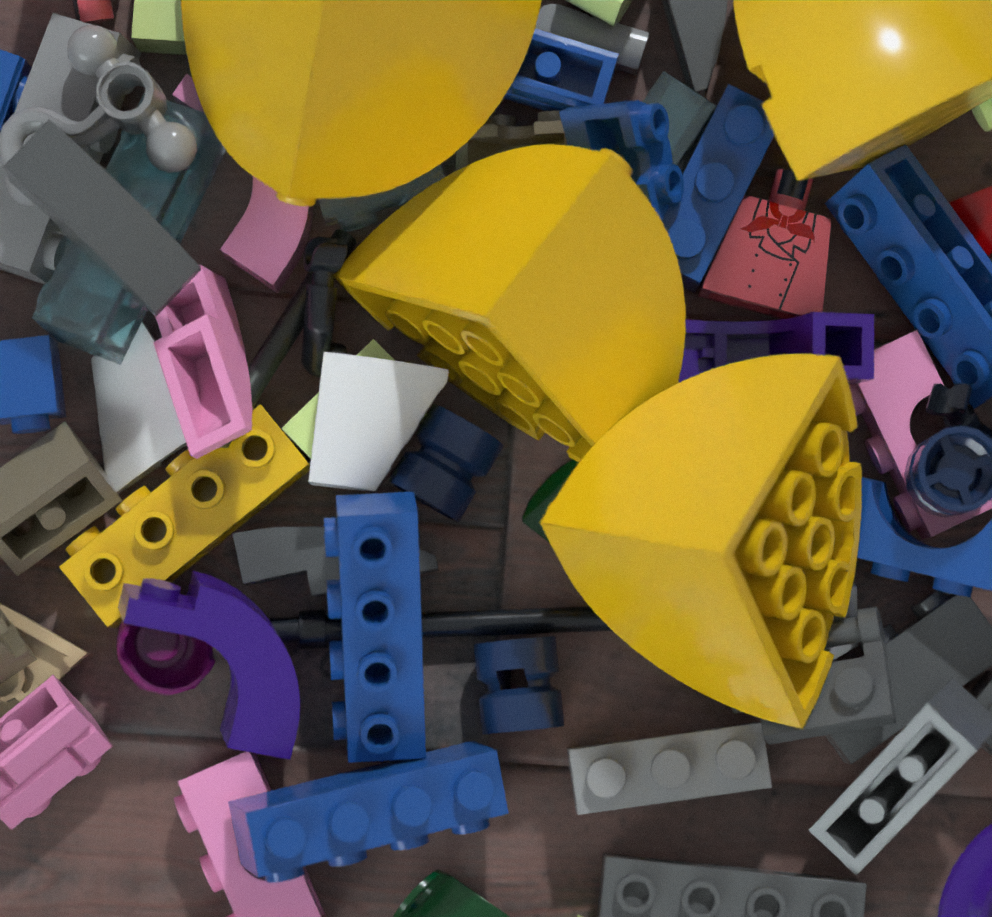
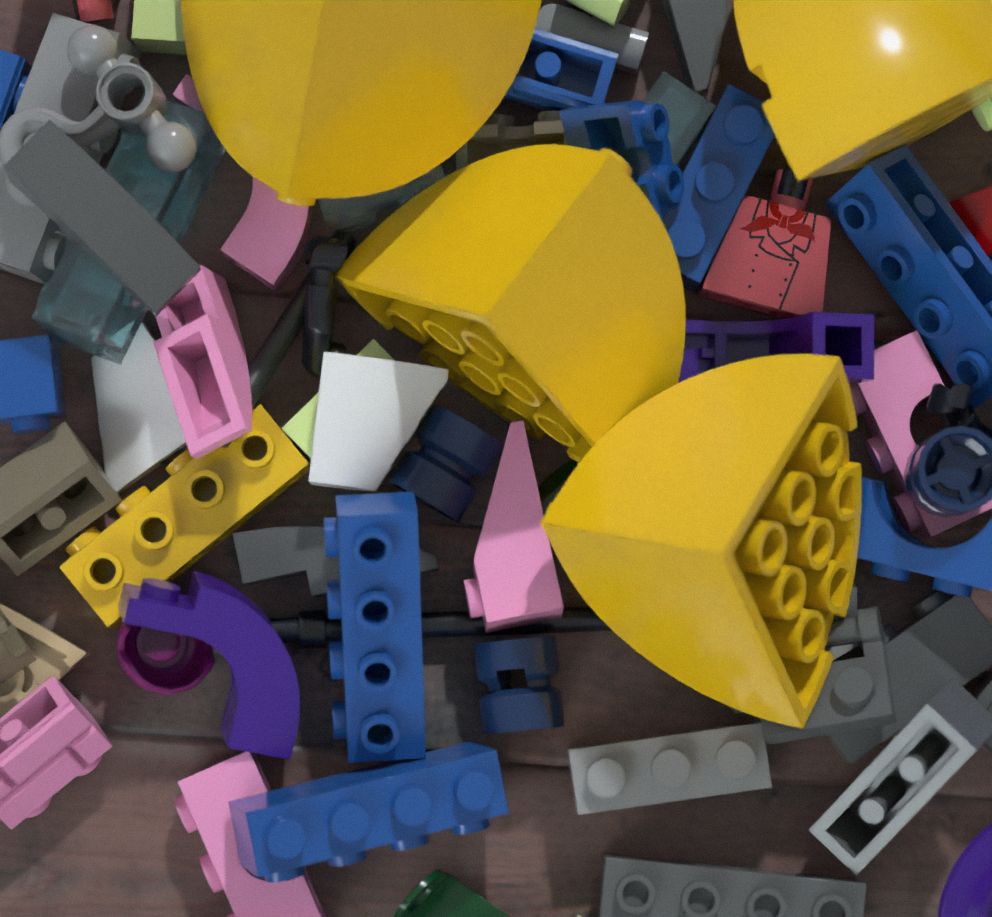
(513, 558): none -> bright pink slope

